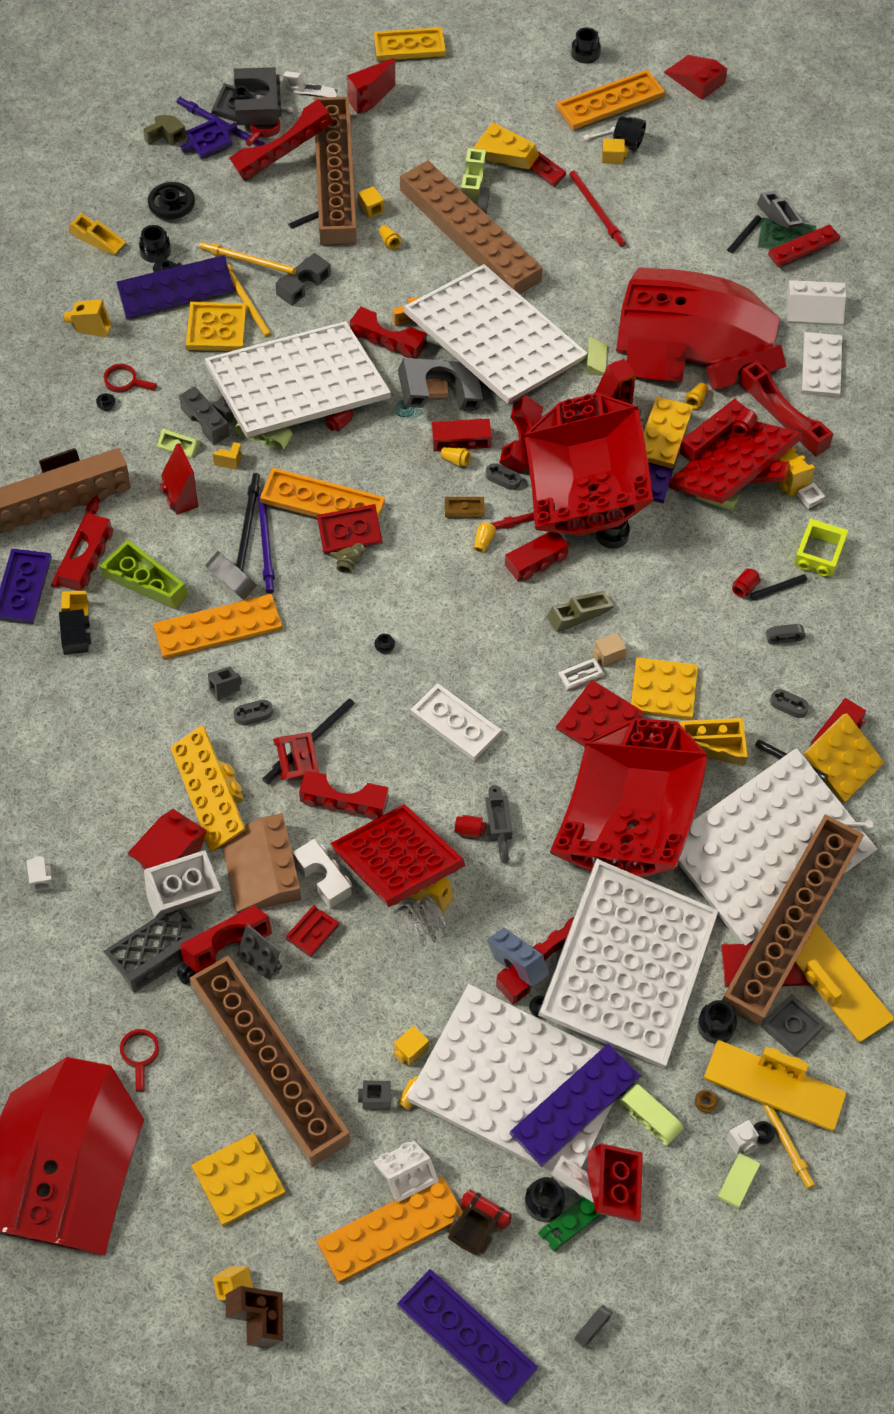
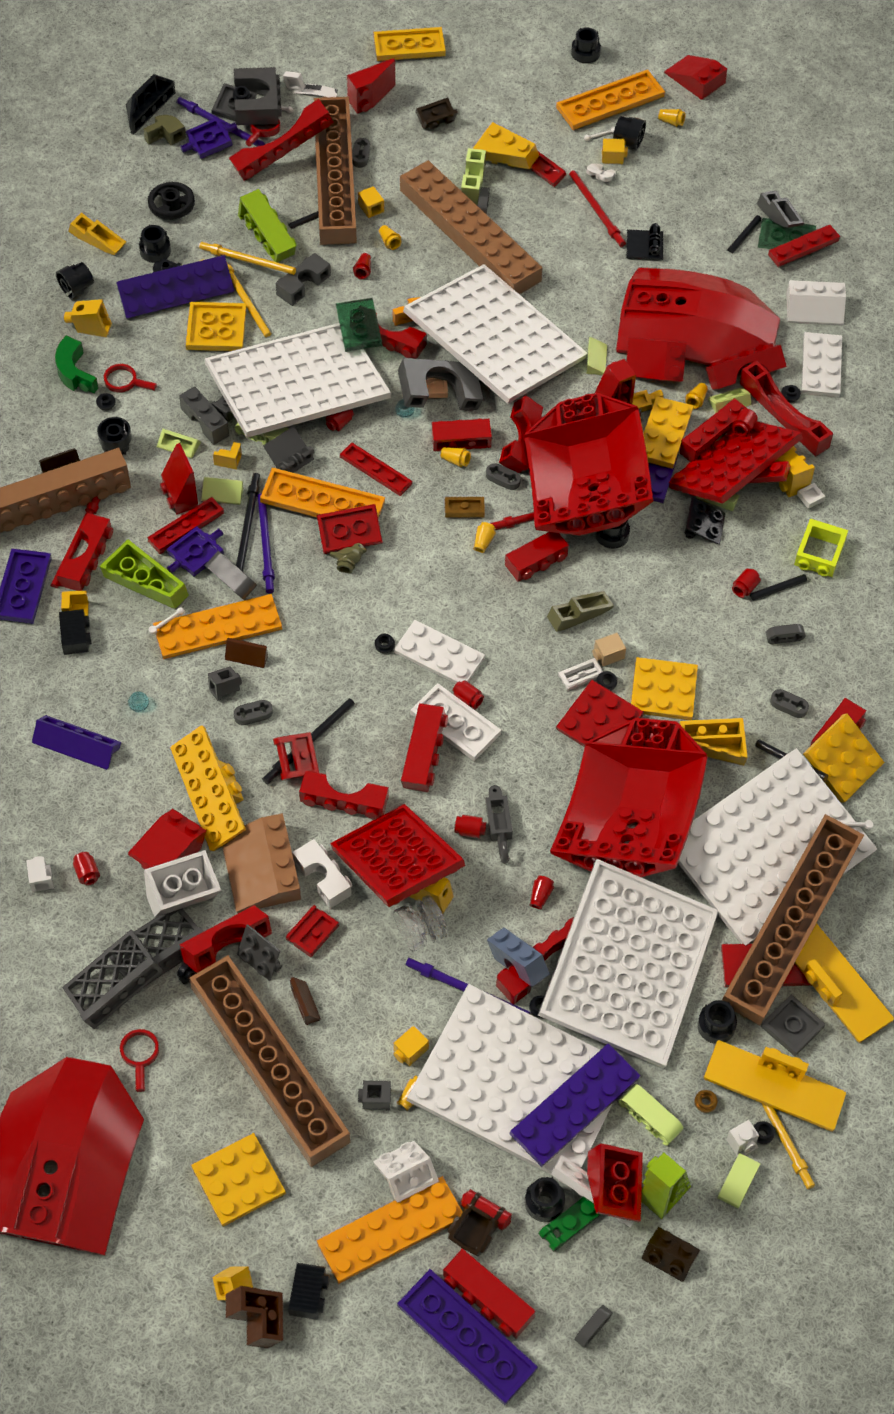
(66, 357): none -> green arch
(74, 279): none -> black piece
(74, 741): none -> dark purple panel
(85, 868): none -> red brick
(114, 434): none -> black piece
(120, 990): none -> dark grey fence
(138, 696): none -> clear light blue plate
(148, 100): none -> black wedge
(153, 629): none -> white hinge
(194, 550): none -> dark purple plate
(198, 516): none -> red plate
(222, 490): none -> yellowish green slope
(246, 653): none -> reddish brown slope
(266, 225): none -> lime wedge
(289, 451): none -> dark grey hinge
(304, 1001): none -> reddish brown slope
(307, 1291): none -> black brick
(358, 324): none -> clear green tile
(362, 267): none -> red cone
(365, 152): none -> dark grey beam
(376, 469): none -> red tile
(423, 748): none -> red brick
(428, 971): none -> dark purple bar
(436, 113): none -> dark brown bracket
(439, 653): none -> white plate
(468, 694): none -> red brick
(488, 1293): none -> red brick
(541, 891): none -> red cone
(596, 170): none -> white piece
(607, 675): none -> black plate
(644, 400): none -> yellow plate
(645, 243): none -> black hinge
(664, 1185): none -> lime wedge
(670, 1254): none -> dark brown bracket
(672, 116): none -> yellow cone
(704, 521): none -> black hinge
(720, 400): none -> yellowish green slope
(791, 397): none -> black plate

